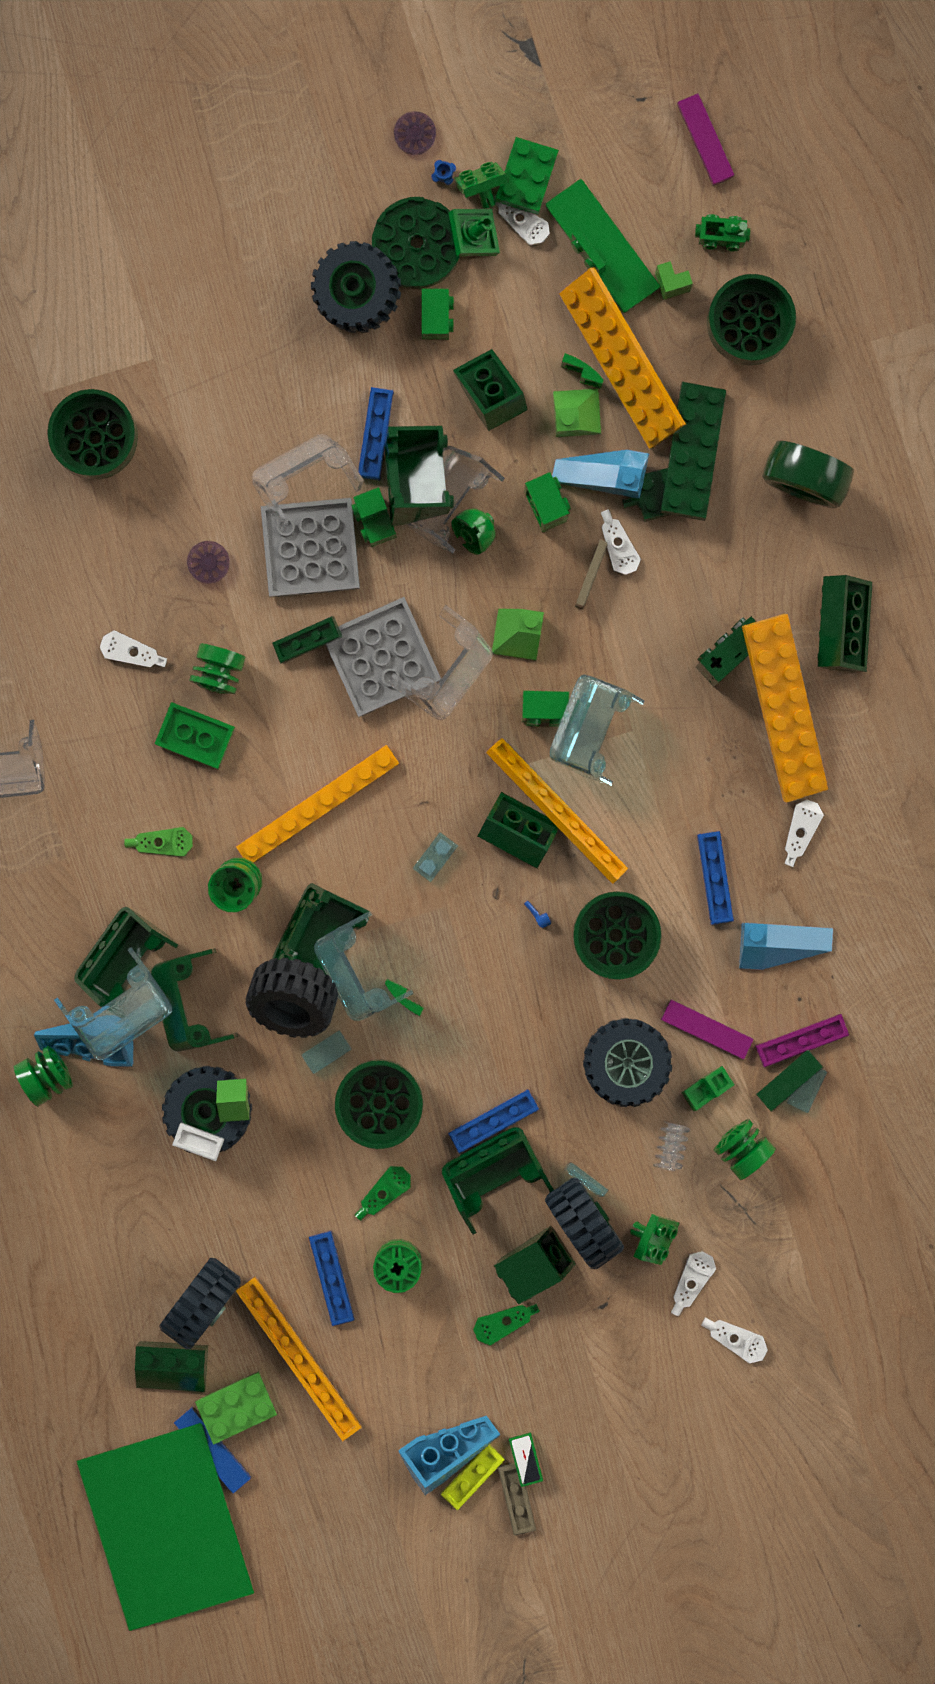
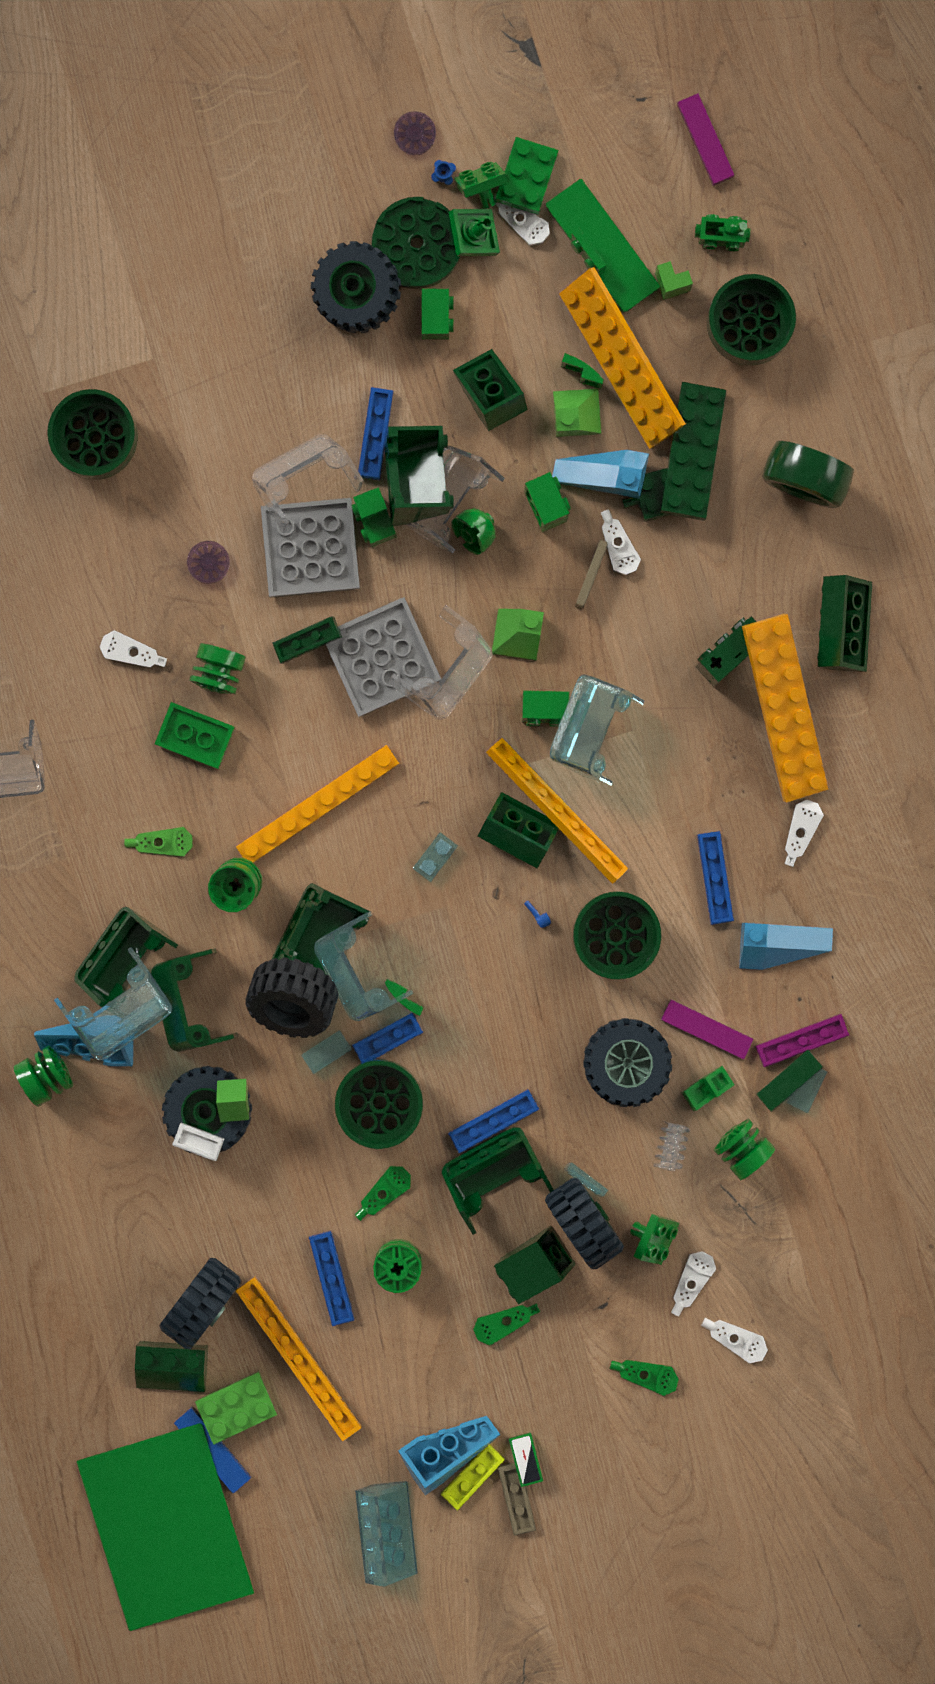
(386, 1533): none -> clear light blue slope
(387, 1038): none -> blue tile
(655, 1375): none -> green piece

